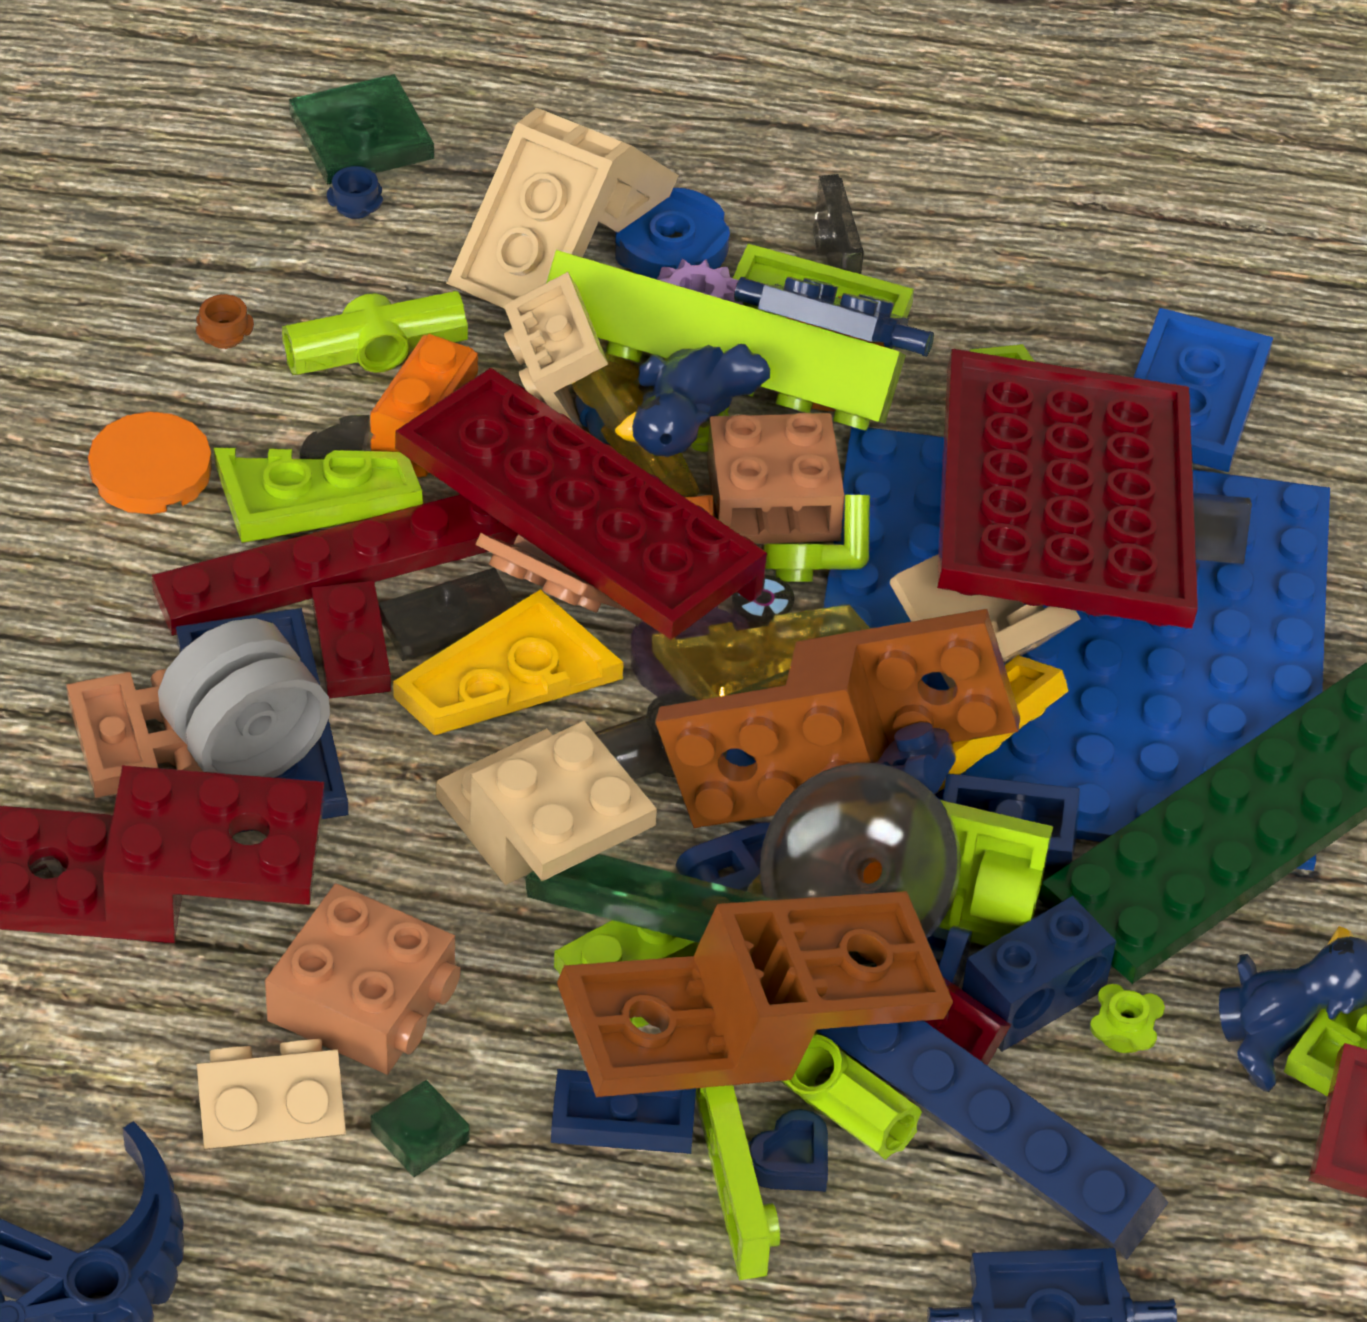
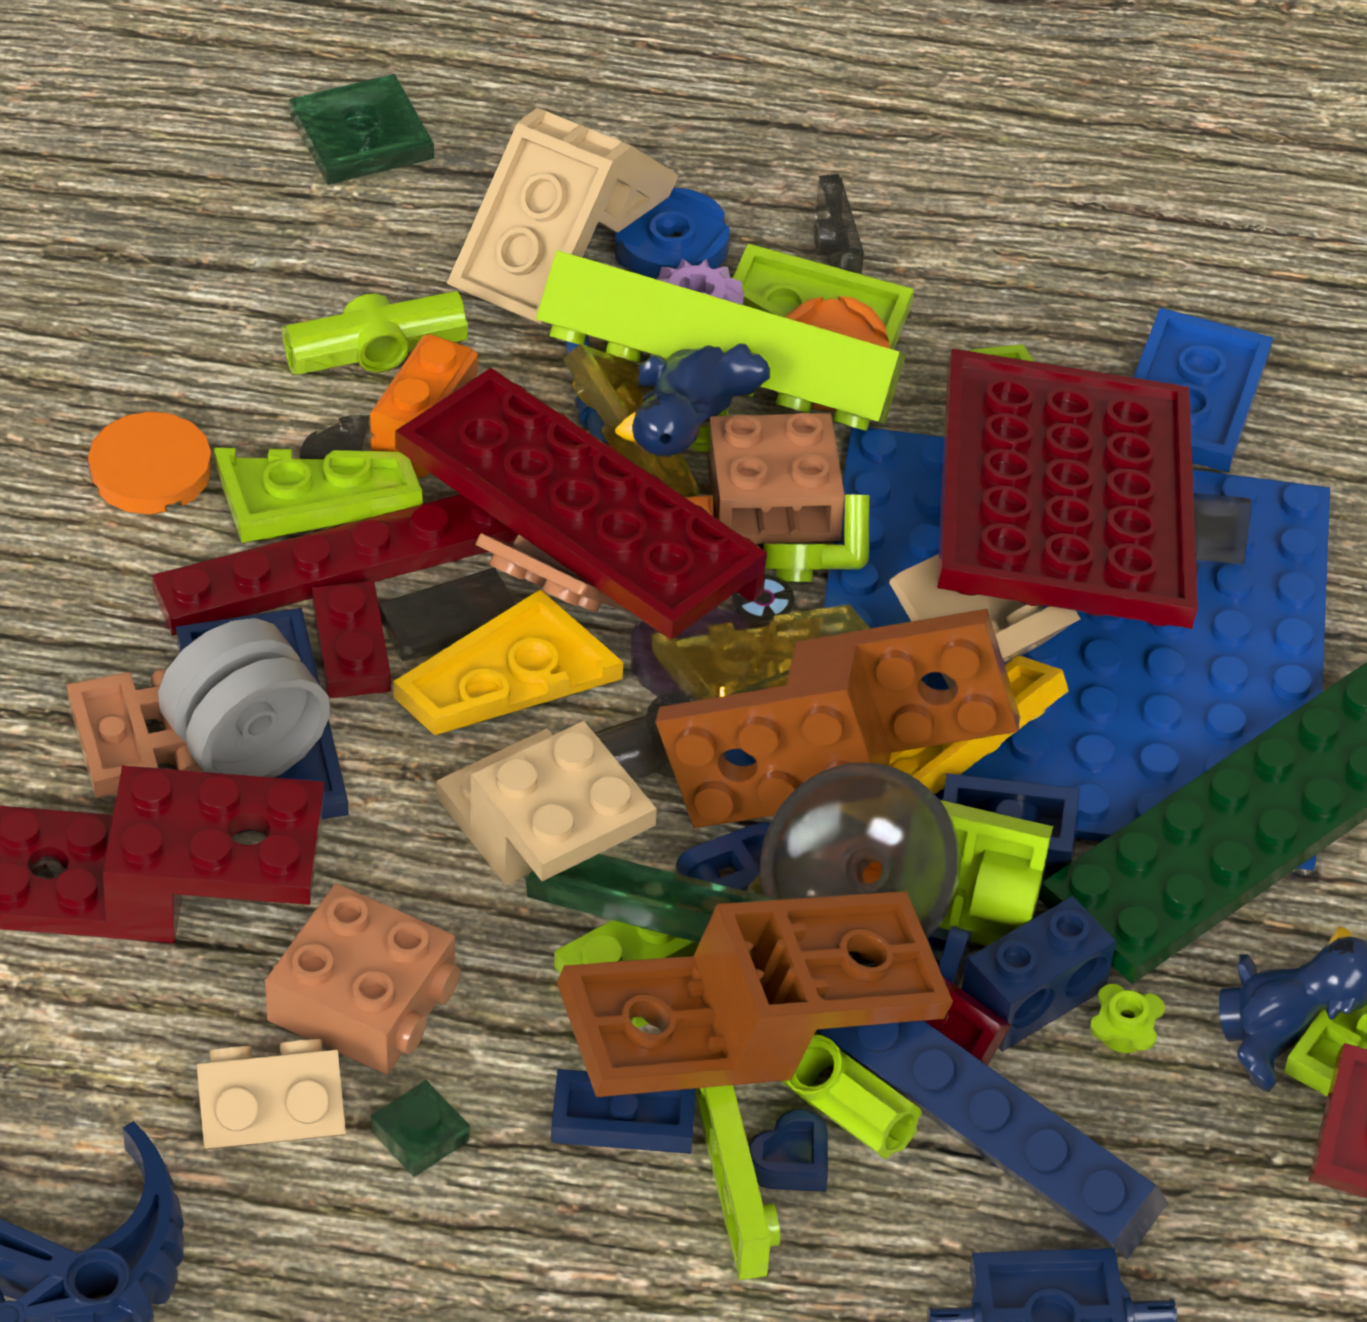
(223, 321): dark orange plate -> none
(355, 192): dark blue plate -> none
(555, 342): tan bracket -> none
(852, 315): plate -> none
(922, 753): dark blue plate -> none

